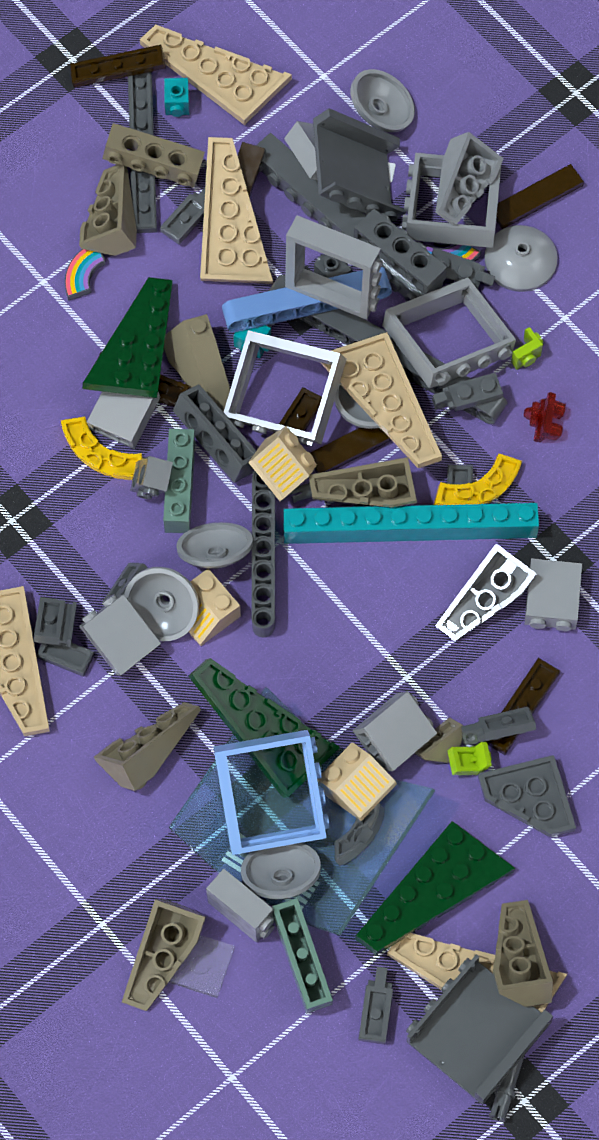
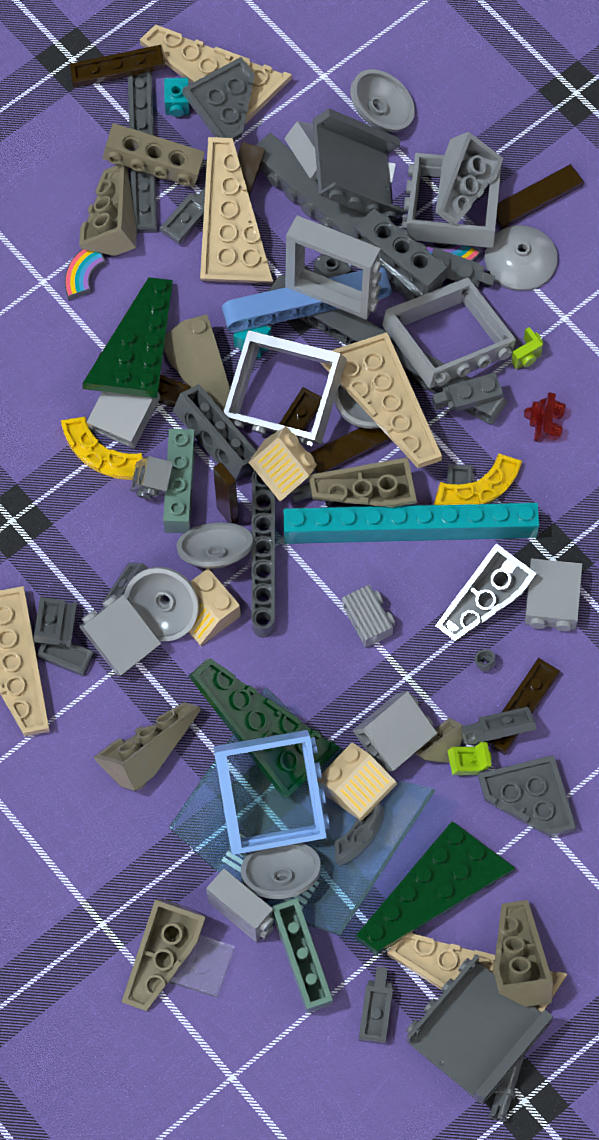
(223, 98): none -> dark grey plate
(226, 493): none -> dark brown tile
(368, 616): none -> light grey brick
(489, 657): none -> dark grey hinge

